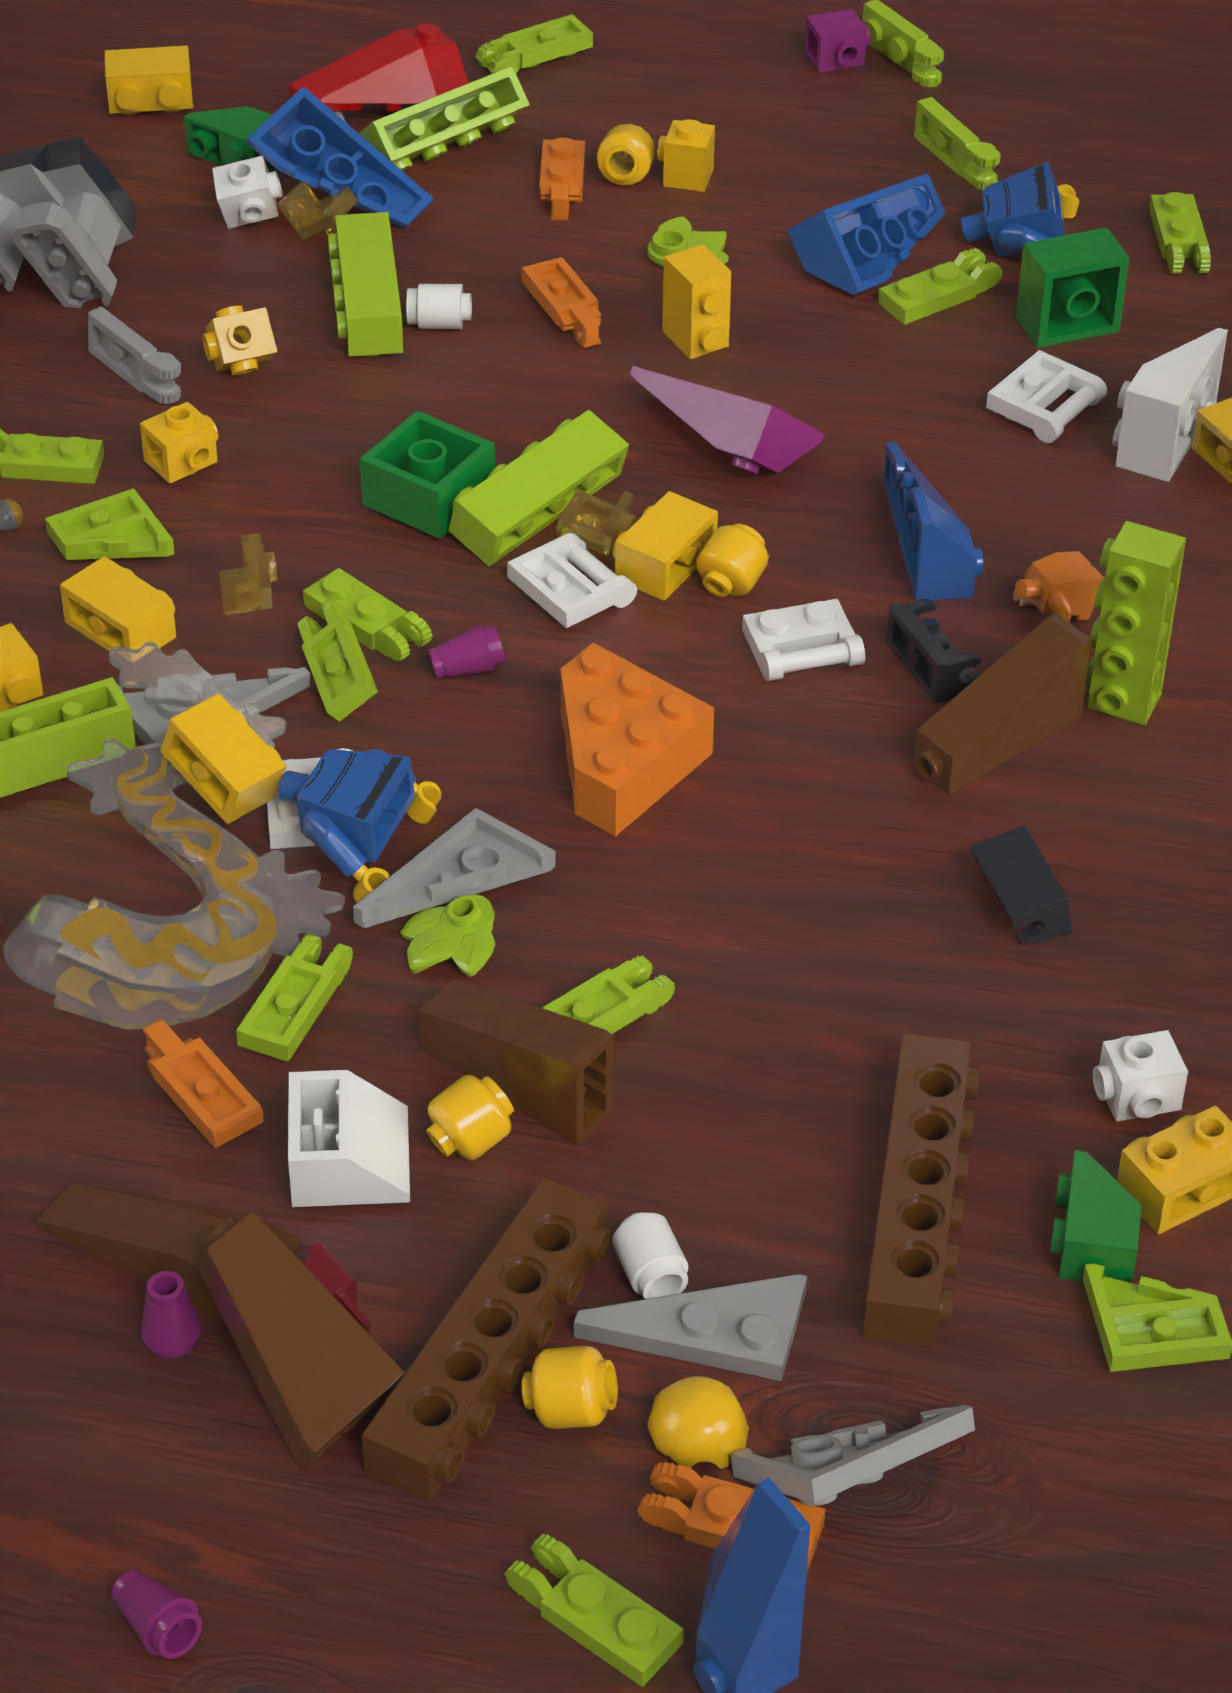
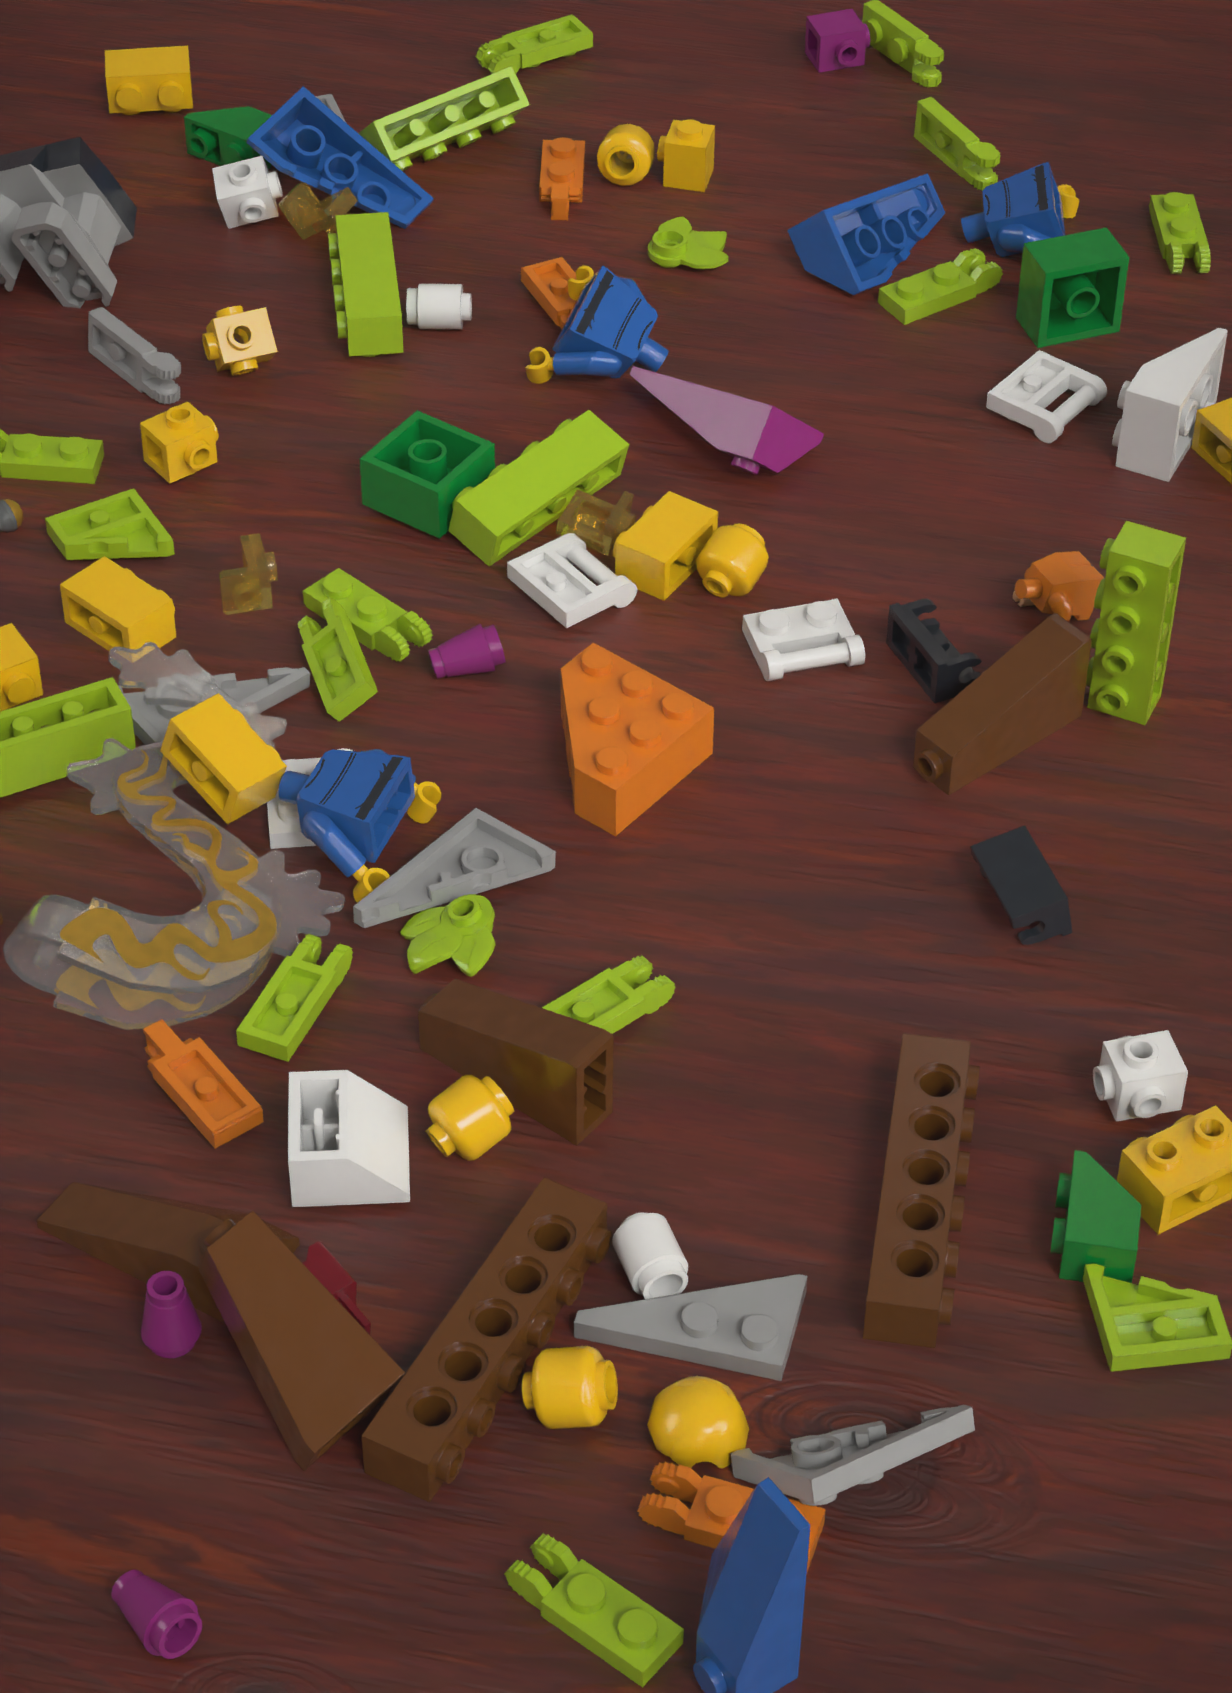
(389, 72): red wedge -> none
(602, 332): none -> blue torso
(696, 301): yellow brick -> none
(930, 533): blue wedge -> none

